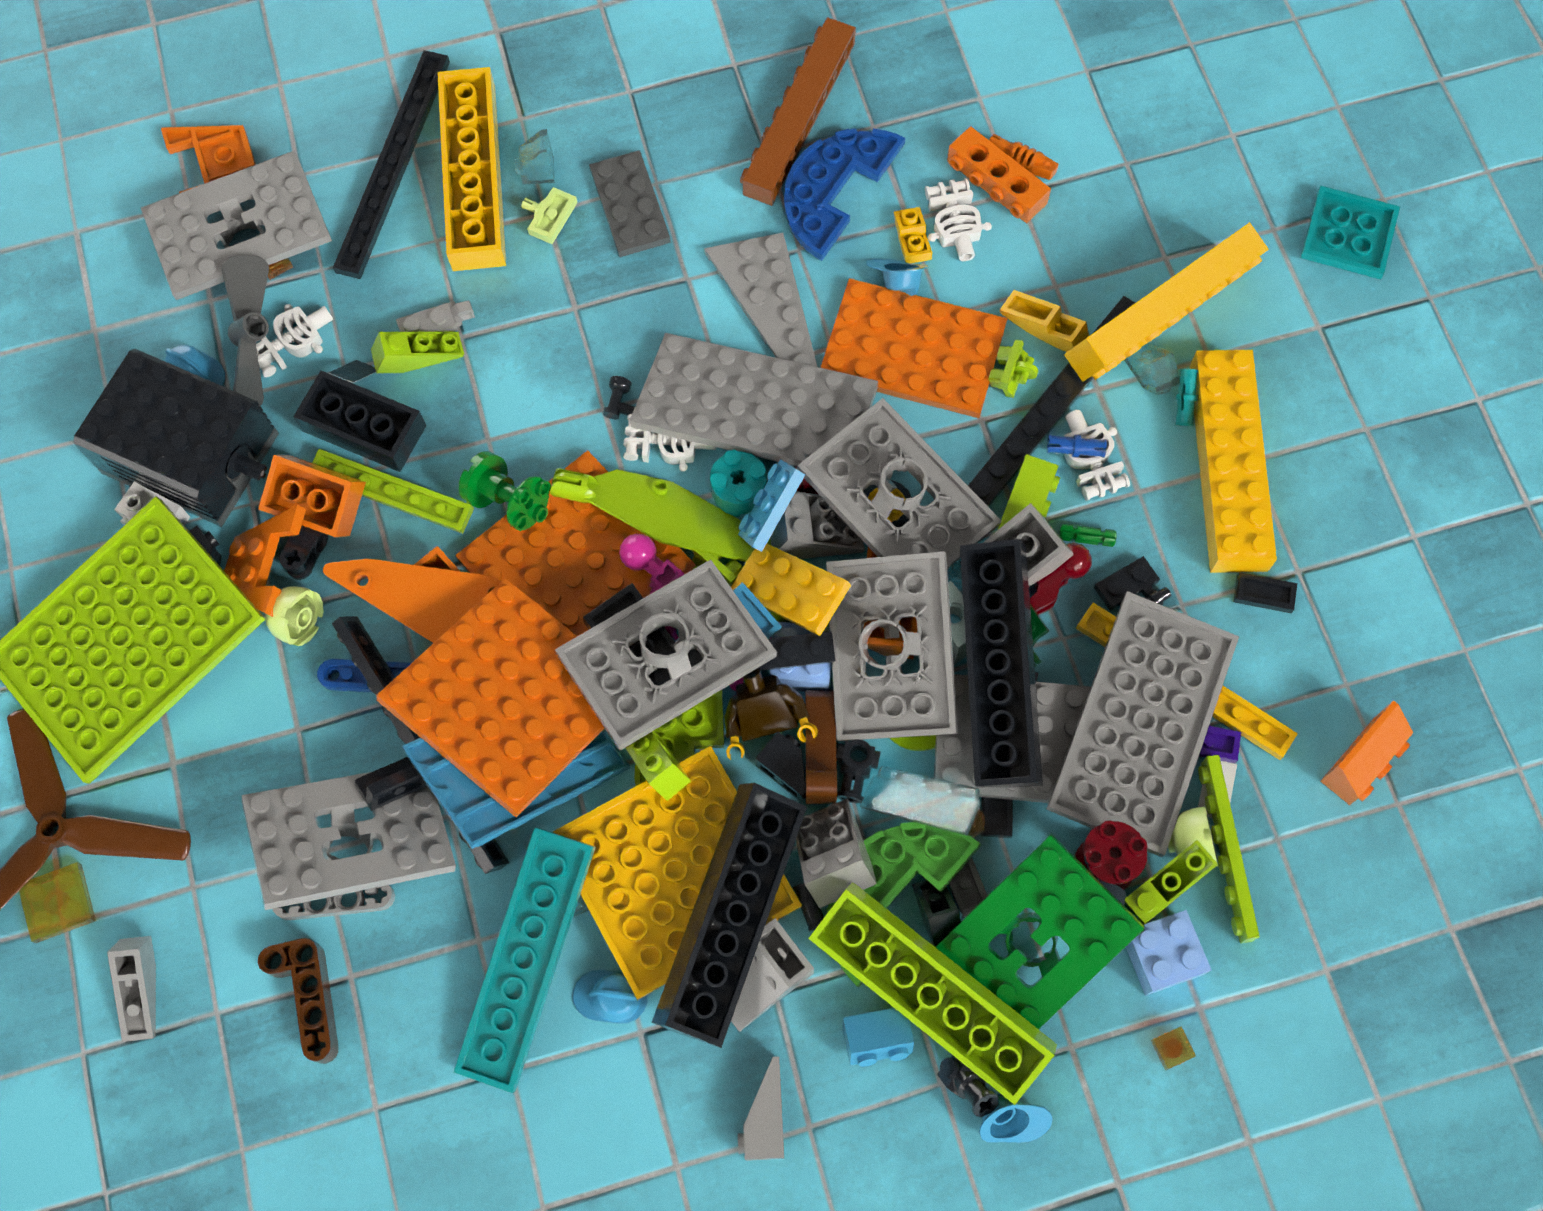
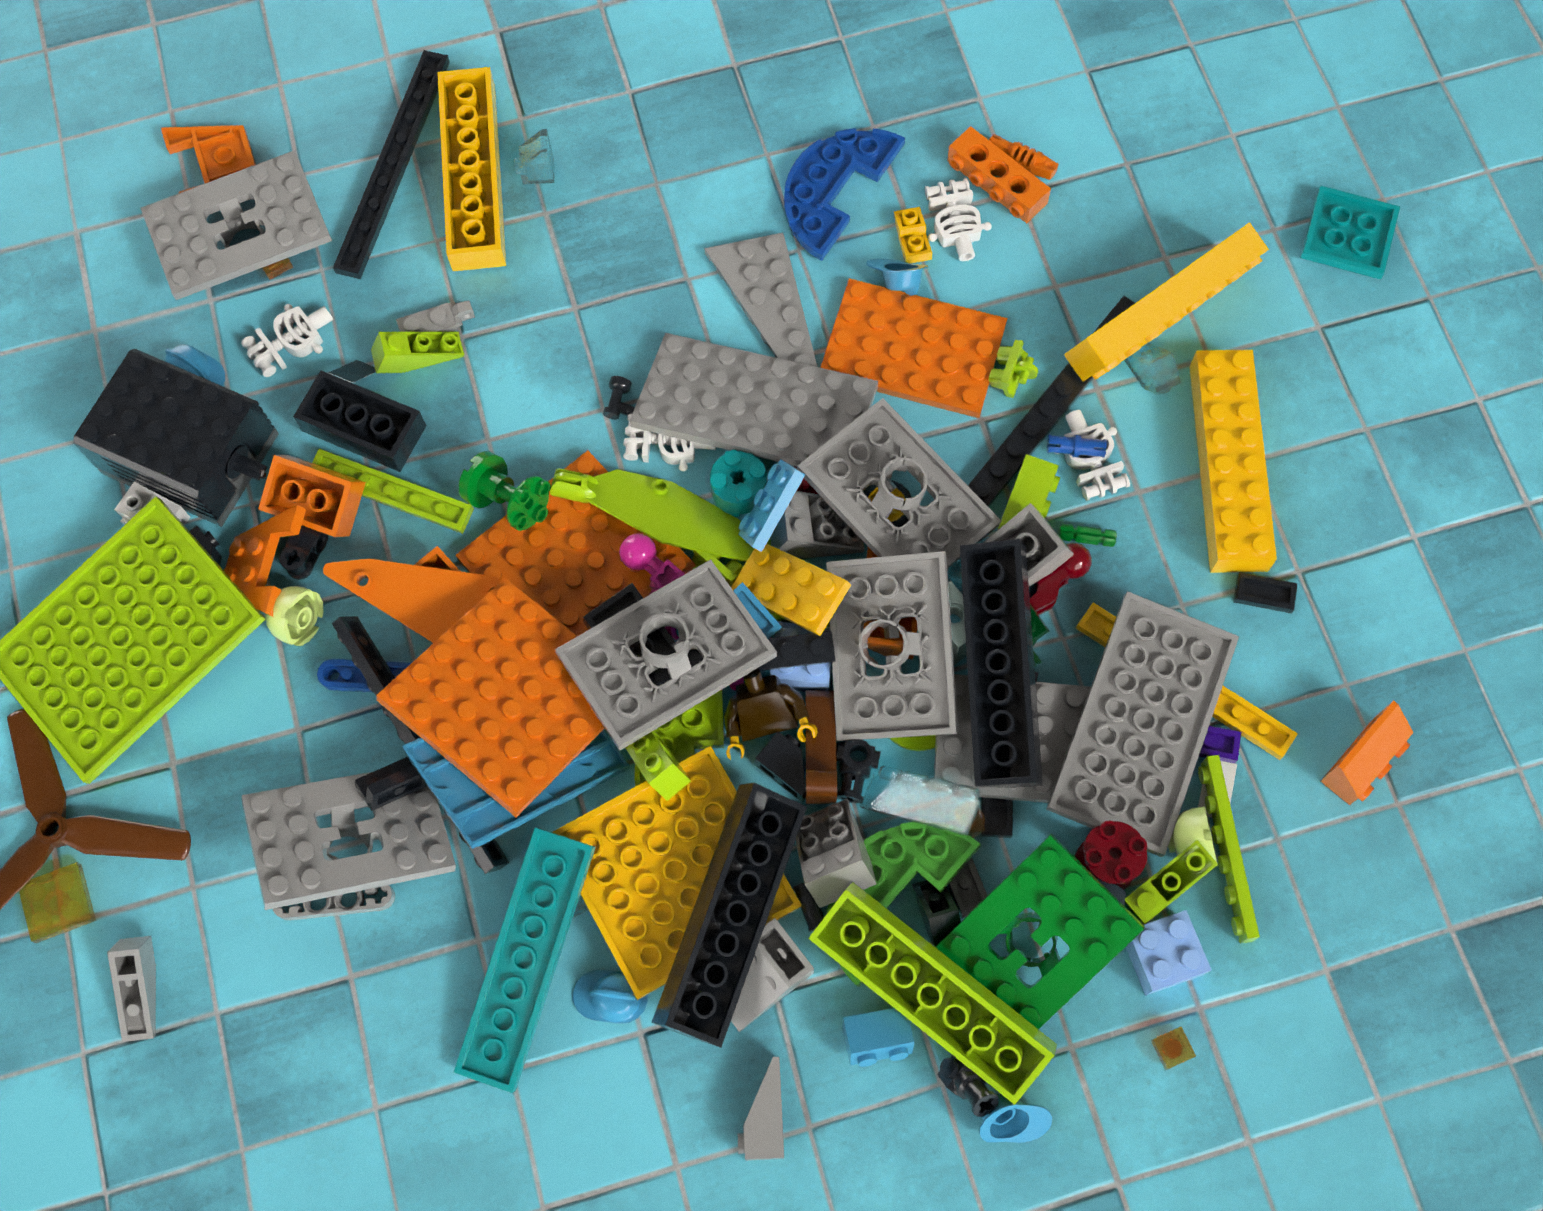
(245, 285): dark grey piece -> none
(306, 1002): reddish brown beam -> none
(550, 214): yellowish green plate -> none
(629, 203): dark grey plate -> none
(798, 111): dark orange brick -> none
(1044, 320): yellow slope -> none
(1135, 578): black plate -> none
(1186, 397): teal pin -> none

